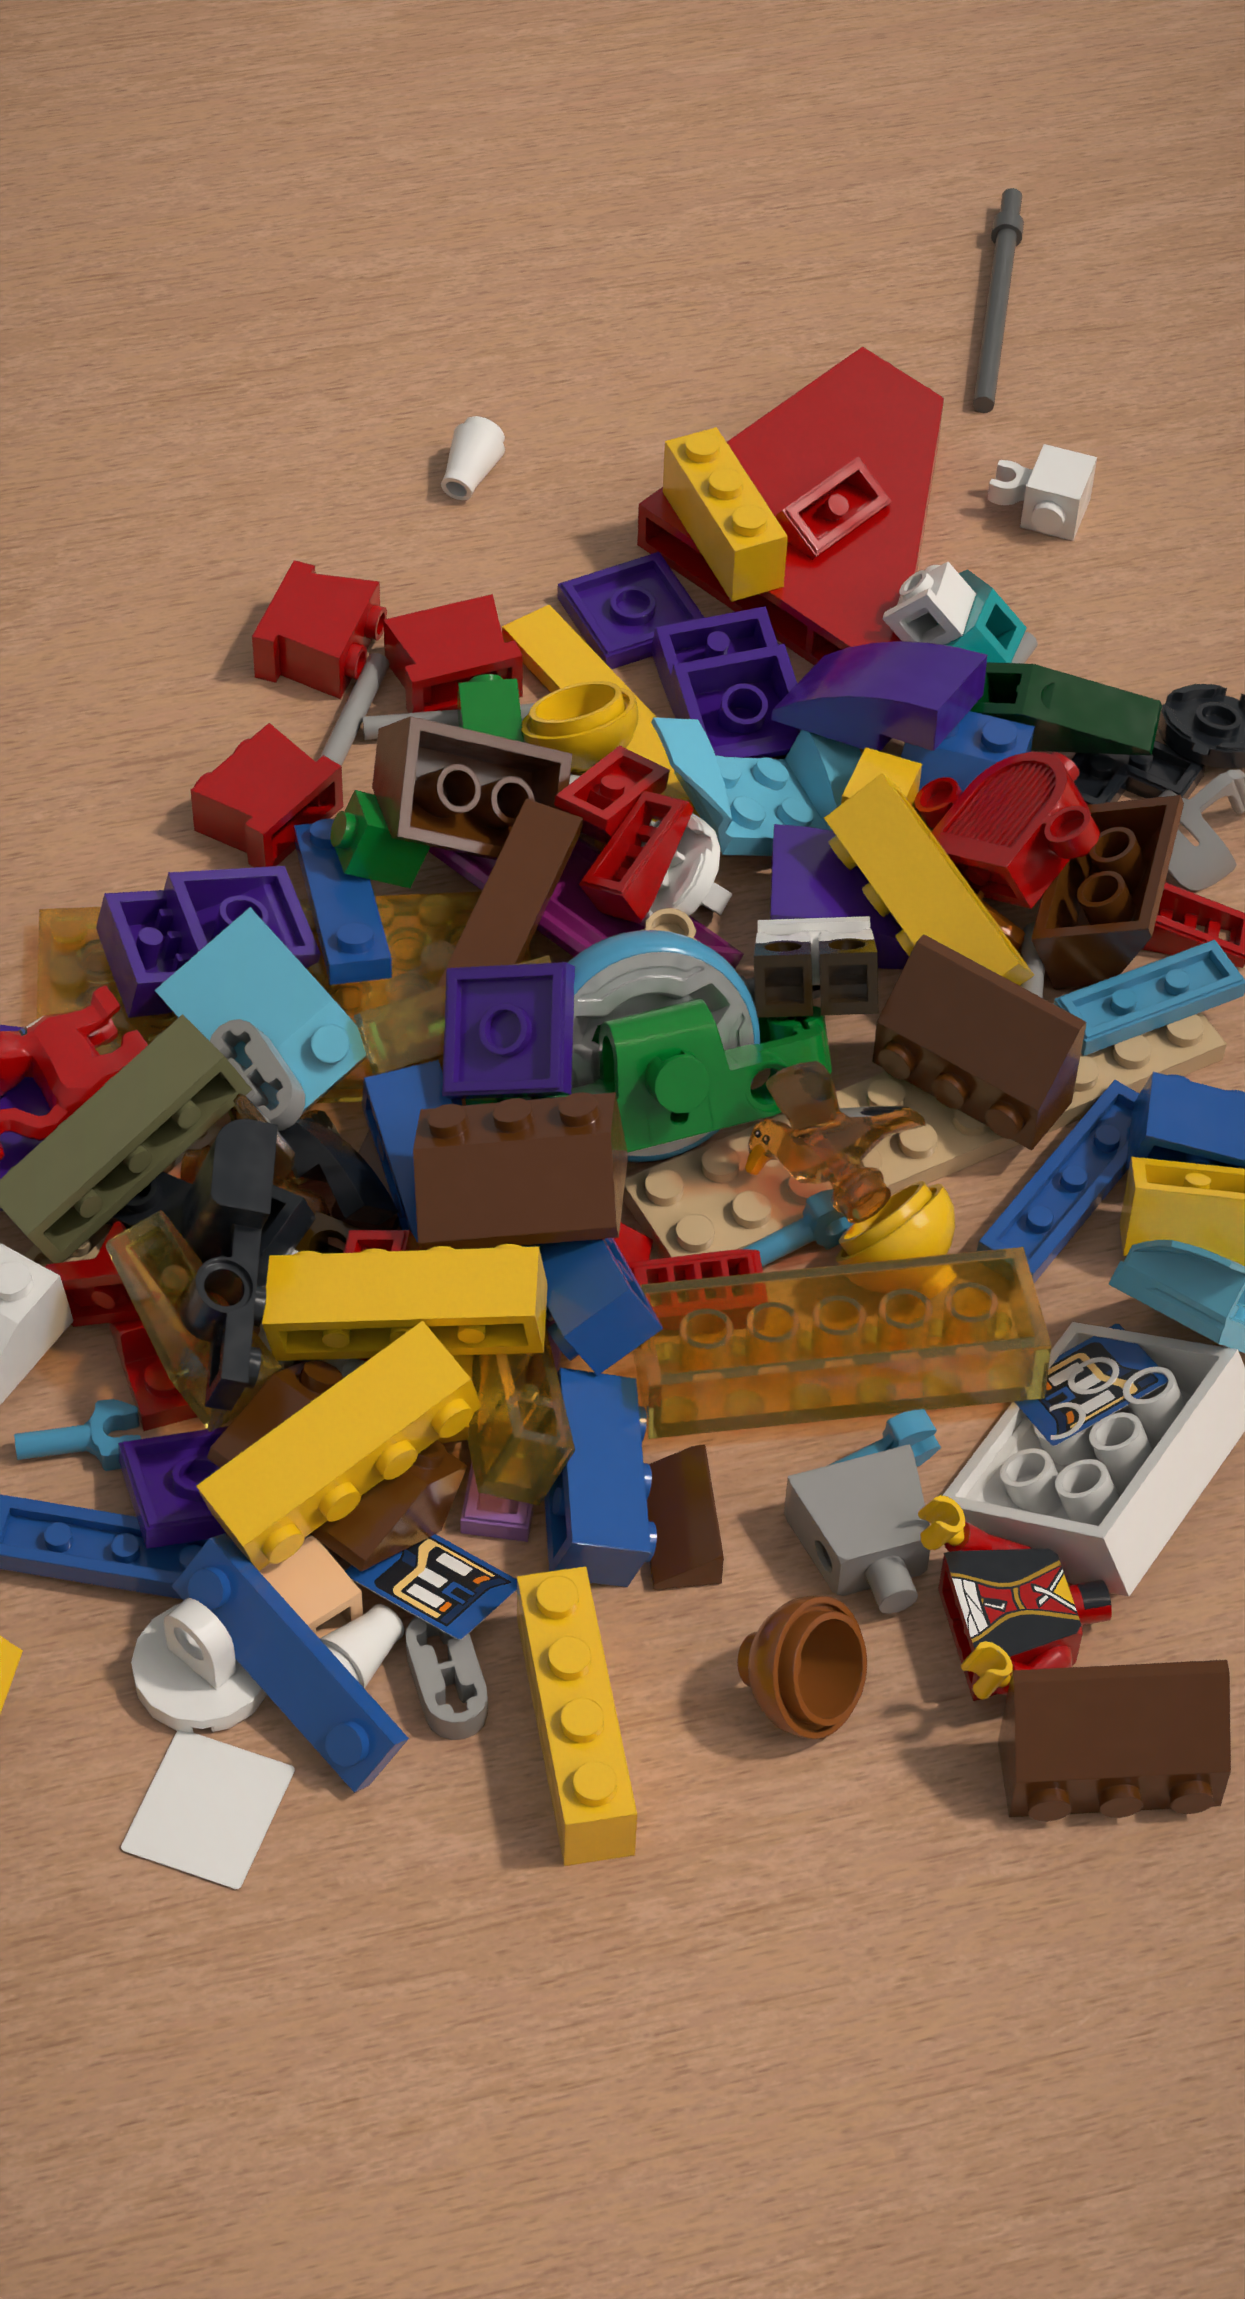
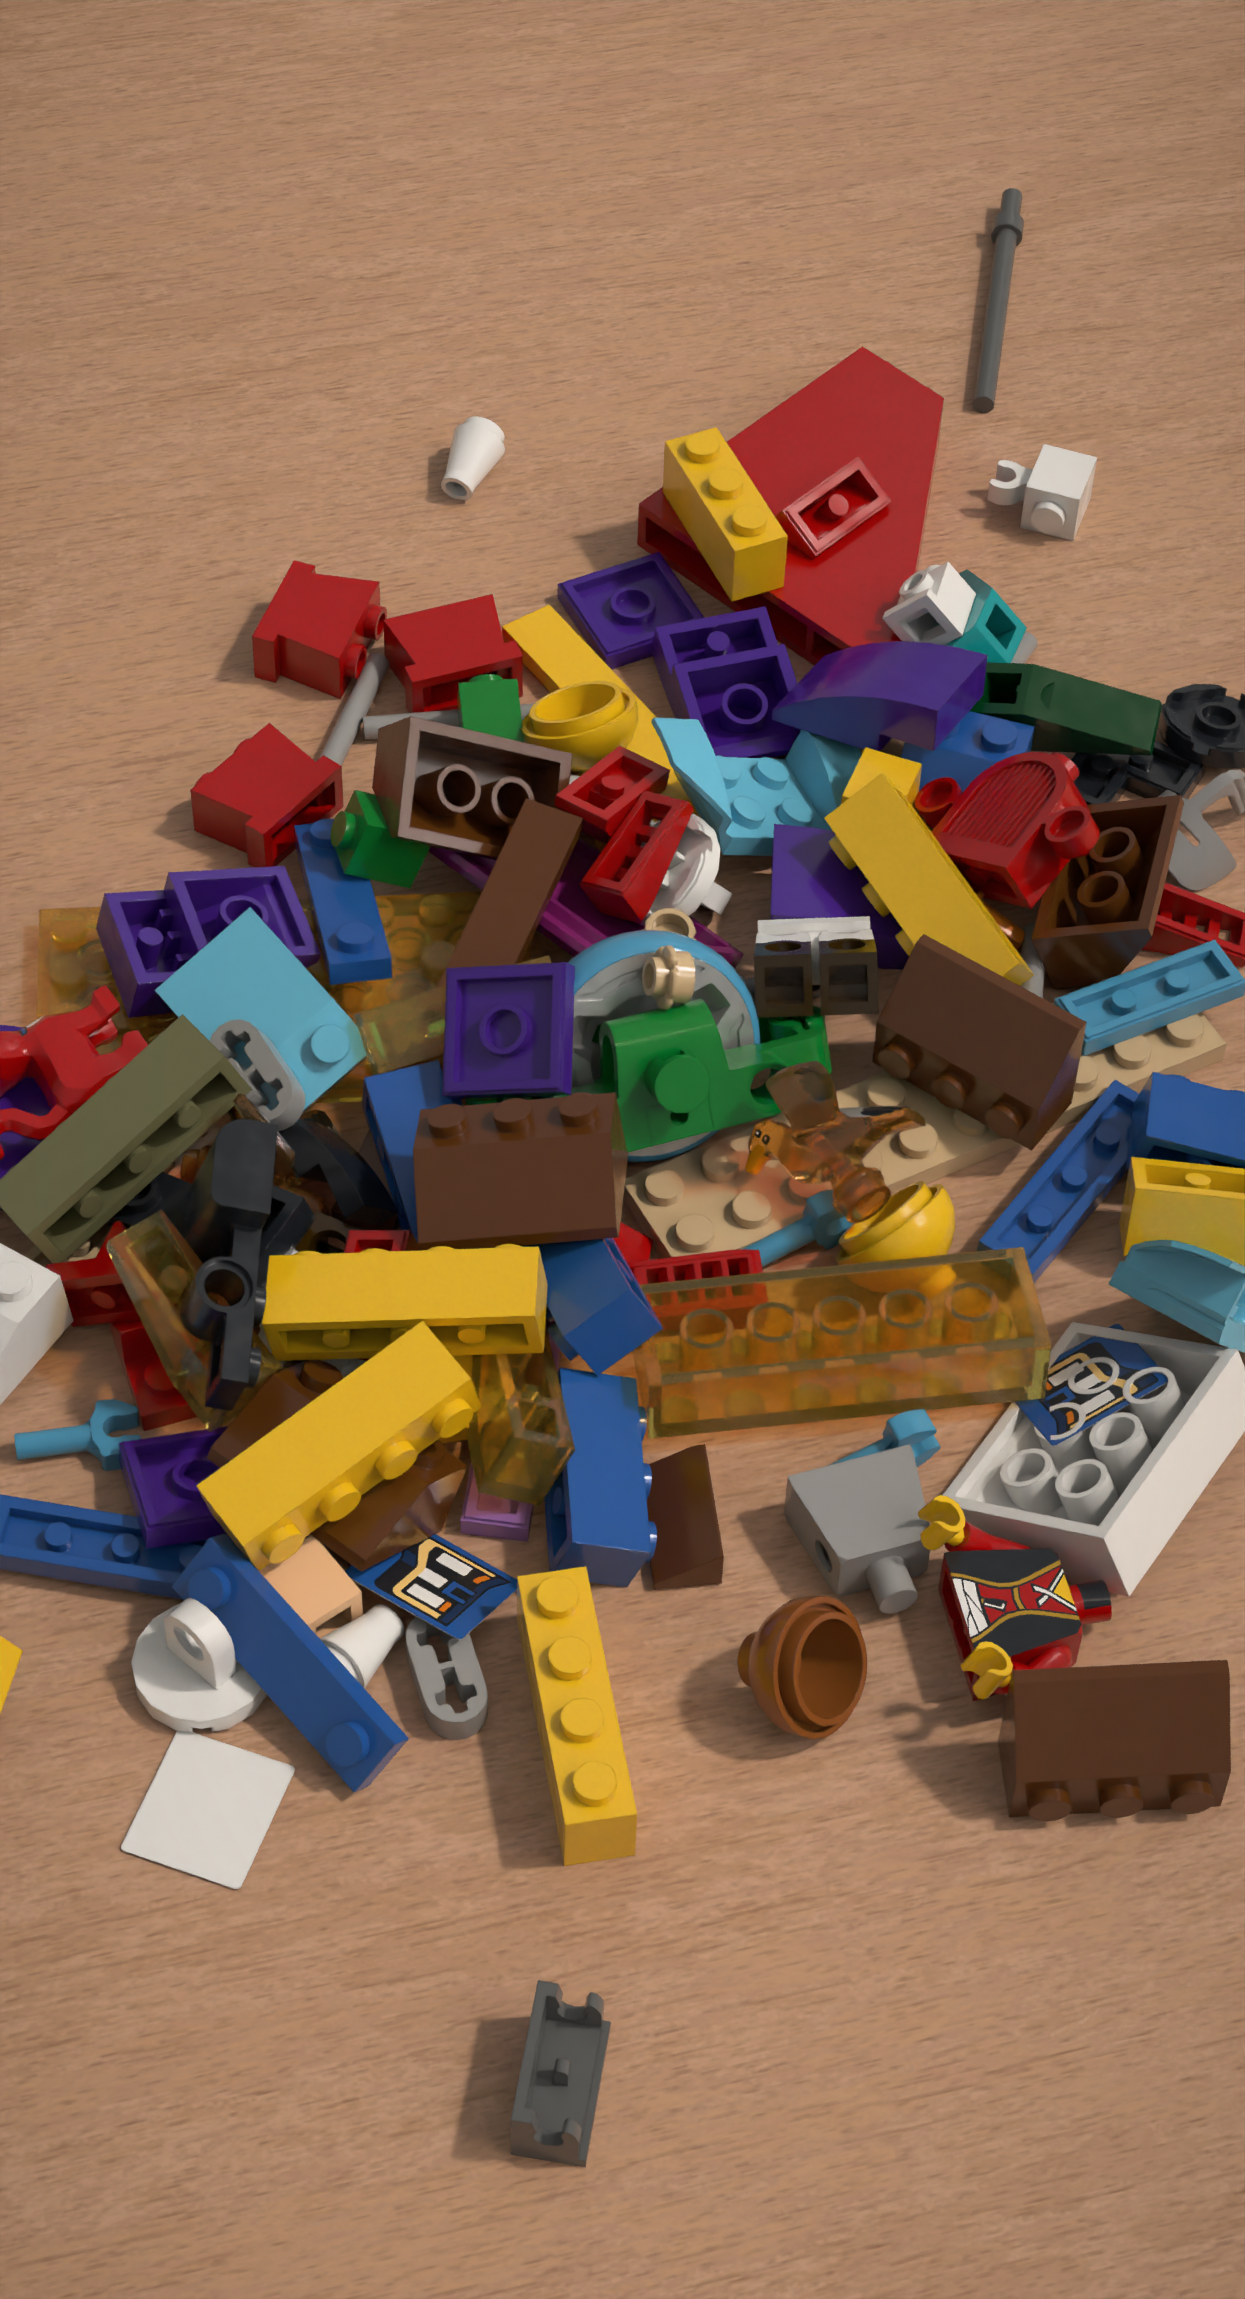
(559, 2078): none -> dark grey hinge
(669, 976): none -> tan plate

